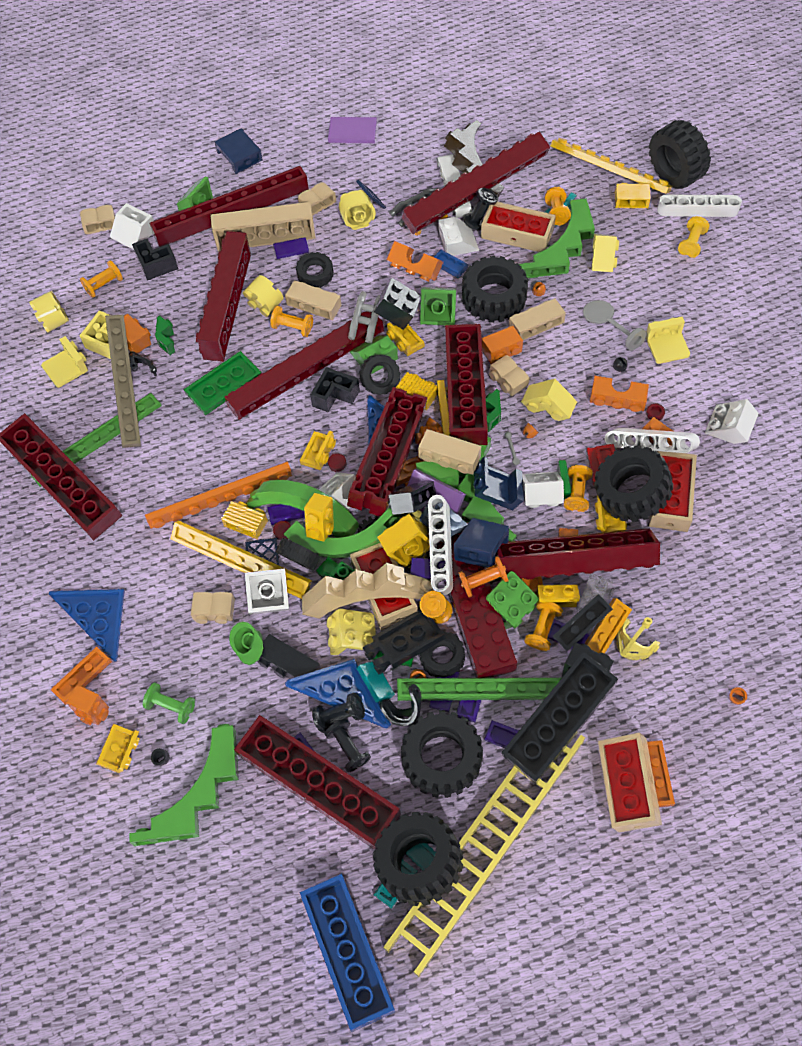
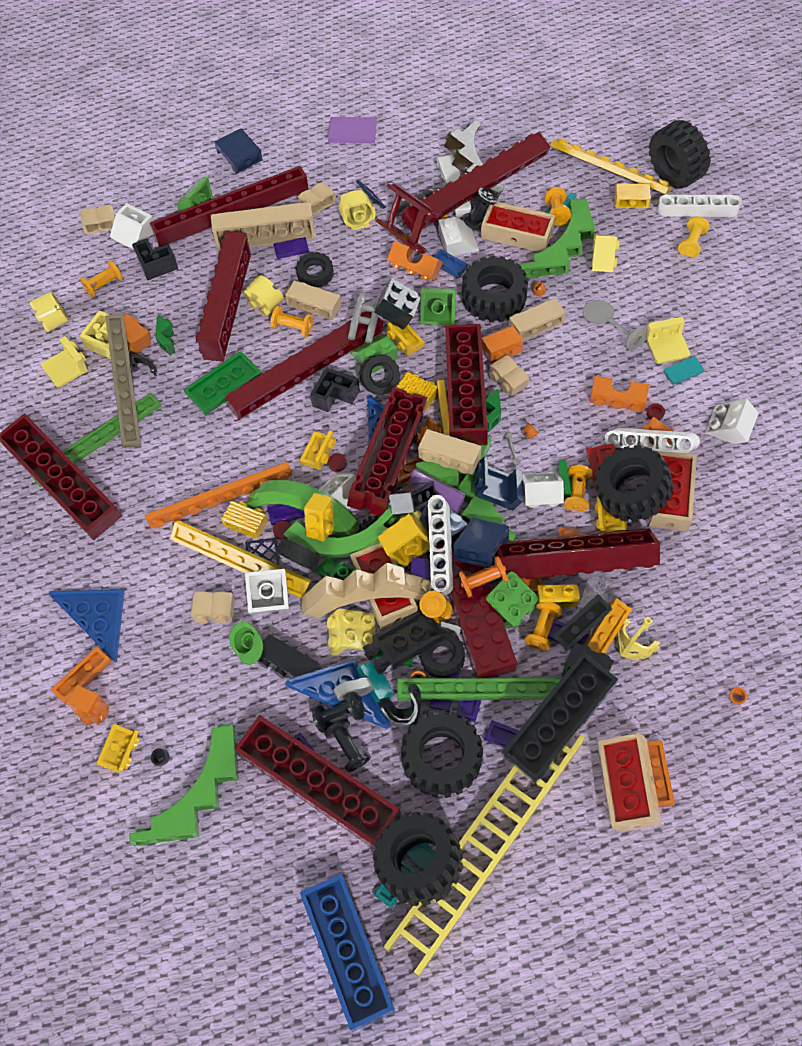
(154, 696): bright green hose -> none
(360, 686): none -> light grey beam
(424, 210): none -> dark red piece
(450, 628): none -> white sticker
(550, 397): light yellow brick -> none
(618, 364): black hinge -> none
(683, 370): none -> teal tile

